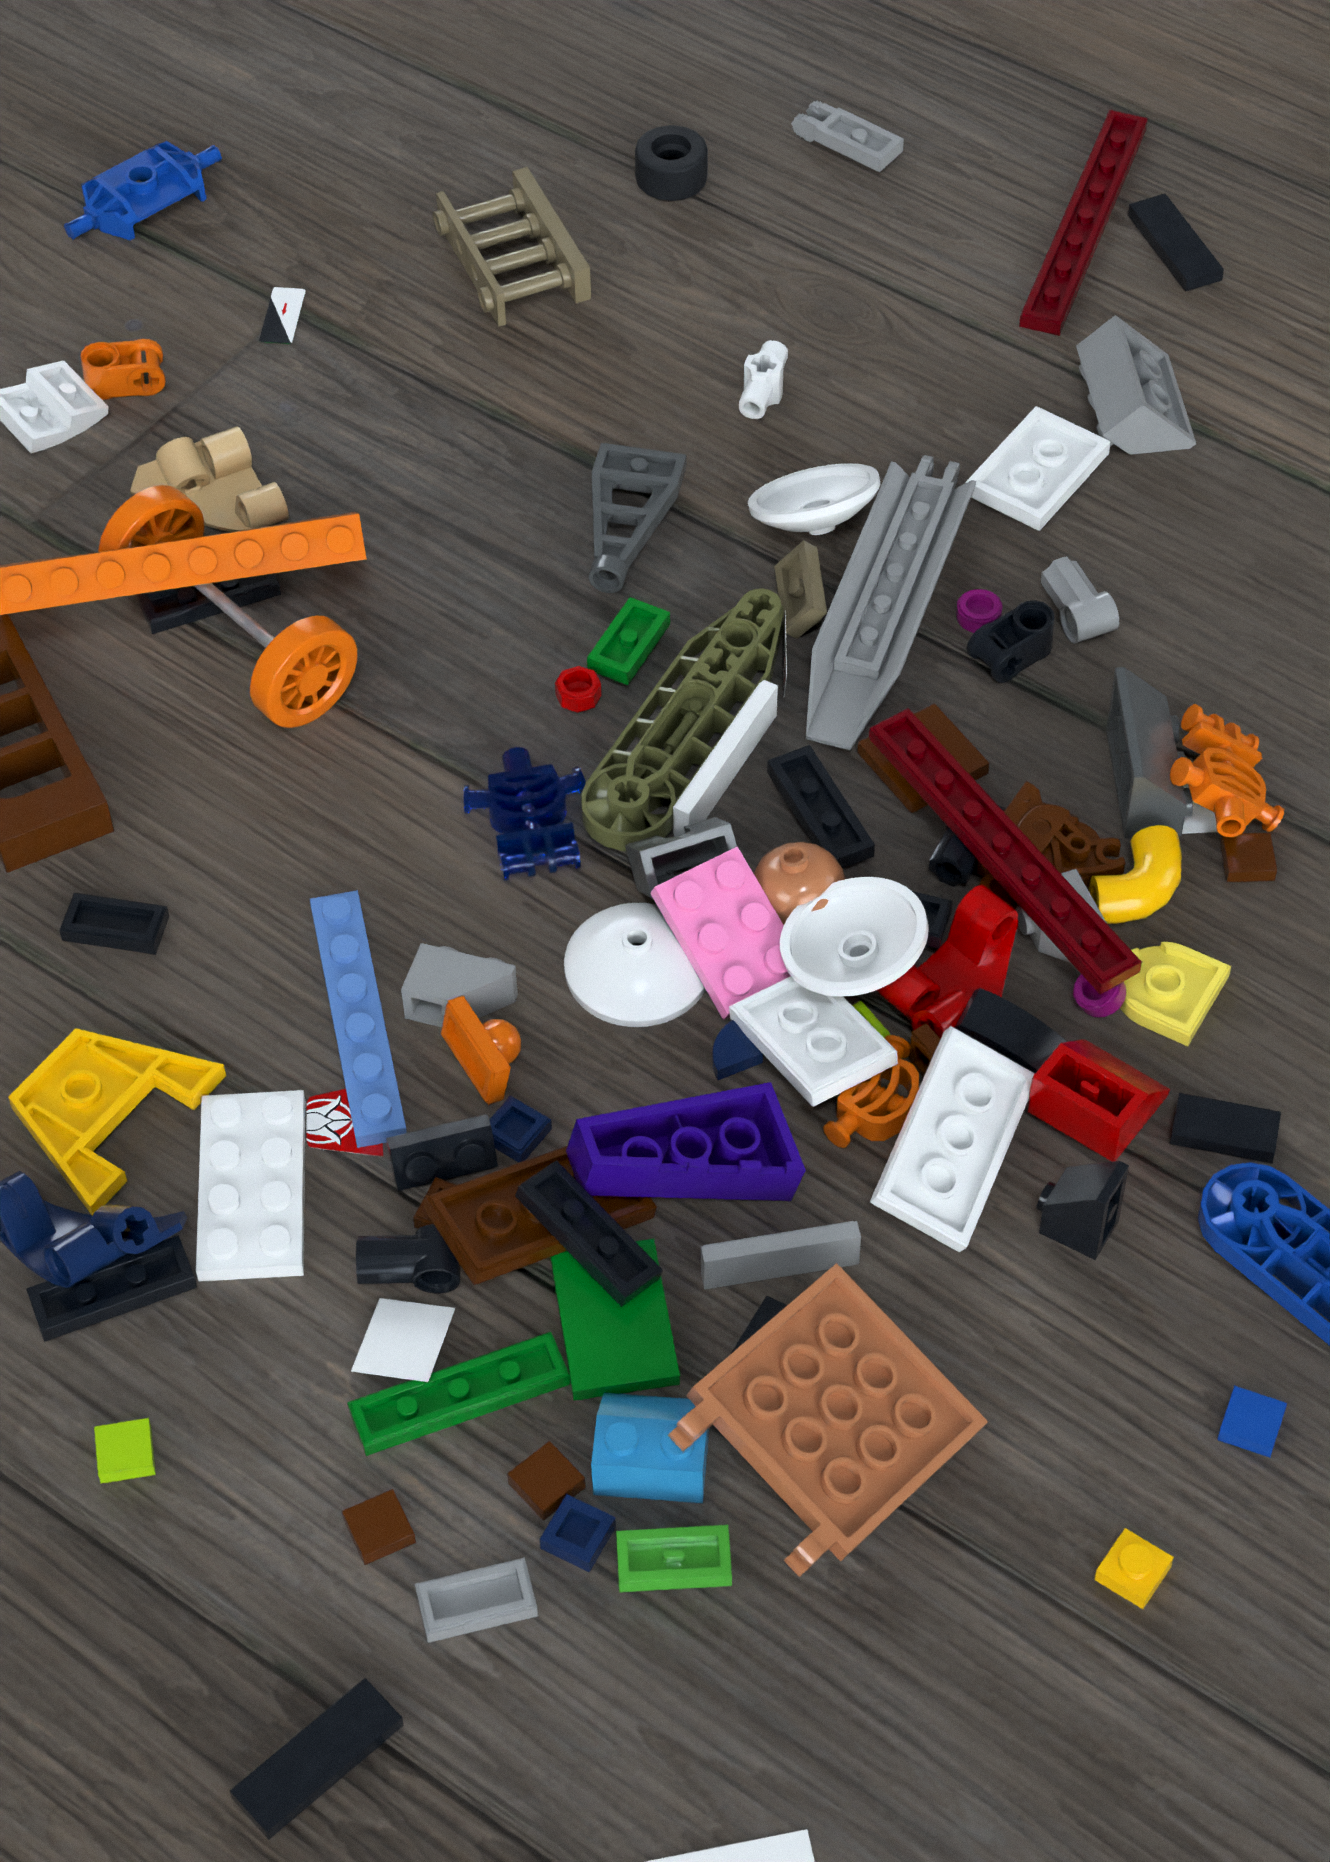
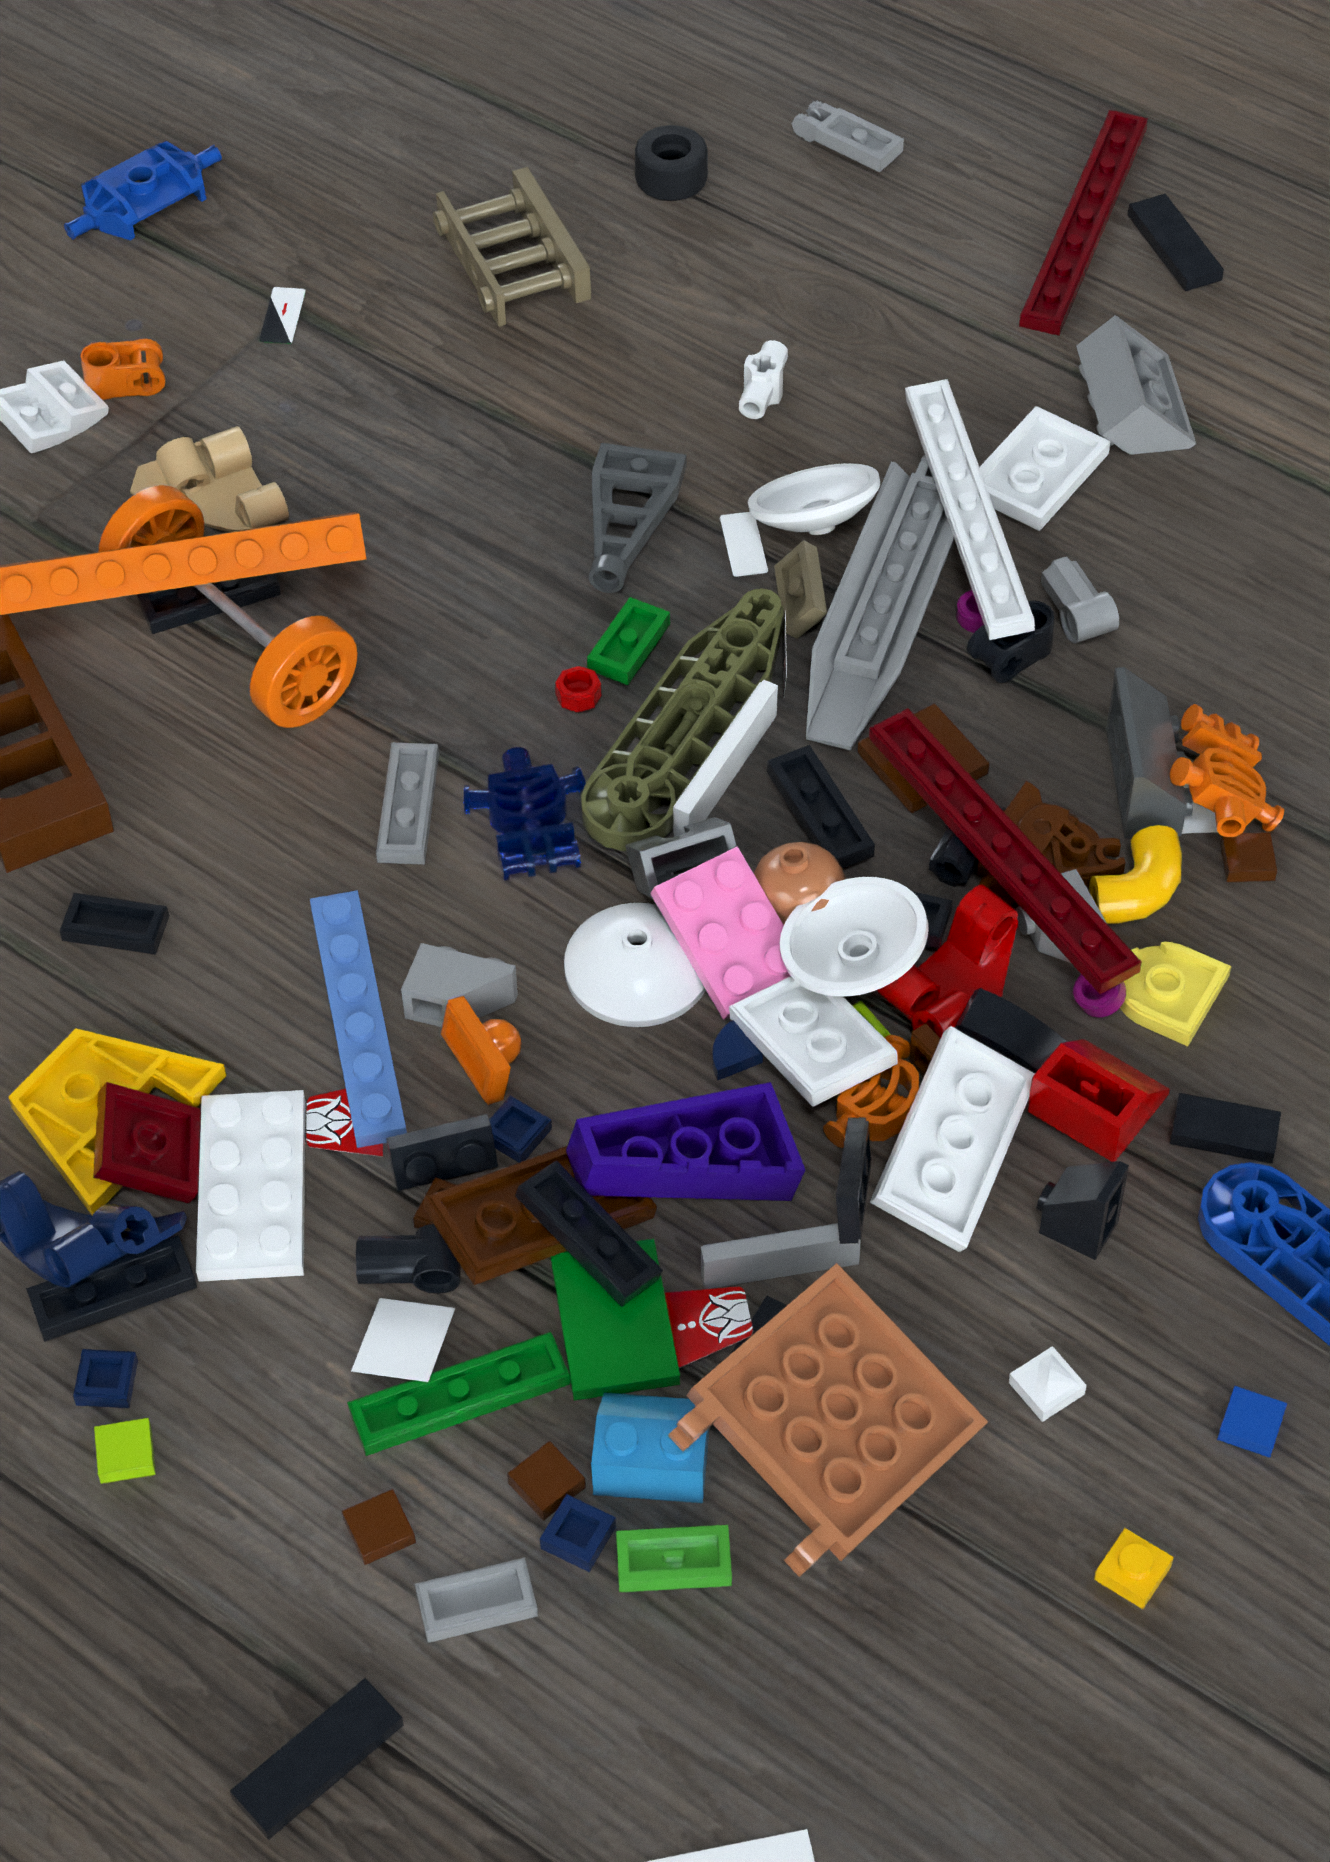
(105, 1378): none -> dark blue tile
(147, 1143): none -> dark red hinge
(407, 803): none -> light grey tile
(707, 1321): none -> red sticker
(743, 544): none -> white sticker
(853, 1180): none -> black tile
(969, 510): none -> white tile
(1047, 1384): none -> white tile

